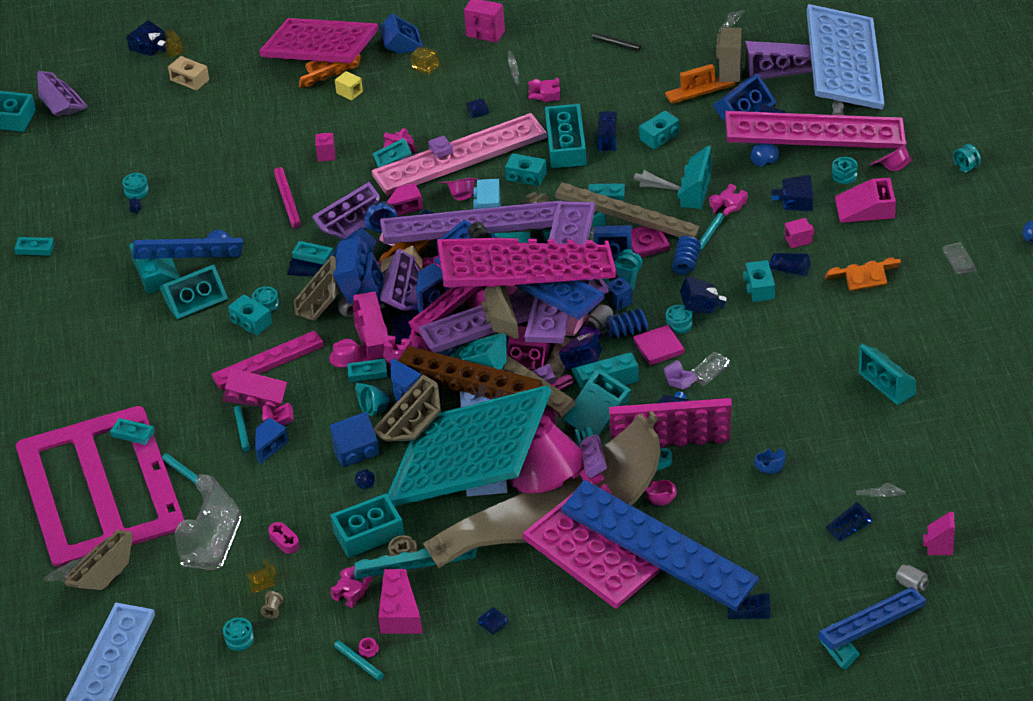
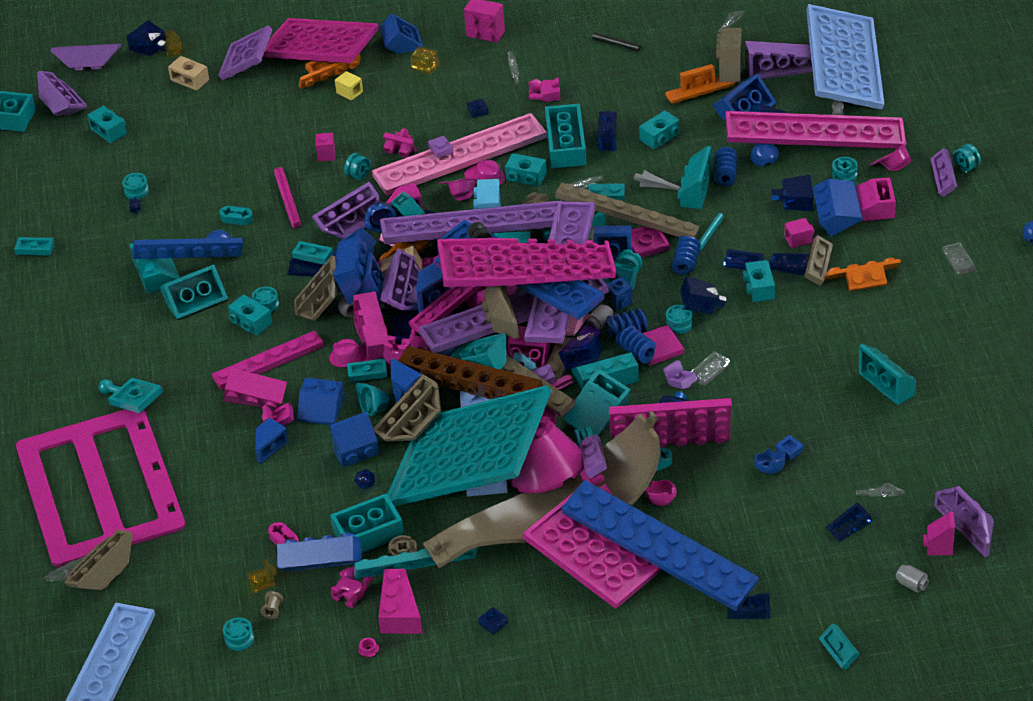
(86, 55): none -> medium lavender wedge
(107, 124): none -> teal brick
(132, 431): teal plate -> none
(133, 395): none -> teal plate
(179, 467): teal bar -> none
(207, 539): clear windscreen -> none
(236, 215): none -> teal beam
(241, 428): teal bar -> none
(245, 52): none -> medium lavender plate
(319, 553): none -> brick
(320, 401): none -> blue slope
(357, 167): none -> teal wheel
(358, 660): teal bar -> none
(392, 153): teal plate -> none
(406, 205): none -> teal brick
(485, 170): none -> dark pink piece
(528, 363): none -> medium azure piece
(584, 183): none -> clear hand
(636, 342): none -> blue piece
(725, 166): none -> blue piece
(728, 199): dark pink animal -> none
(737, 258): none -> clear blue plate
(790, 447): none -> blue plate
(818, 260): none -> dark tan plate
(837, 205): none -> blue slope
(871, 618): blue plate -> none
(943, 172): none -> medium lavender plate
(968, 517): none -> medium lavender wedge

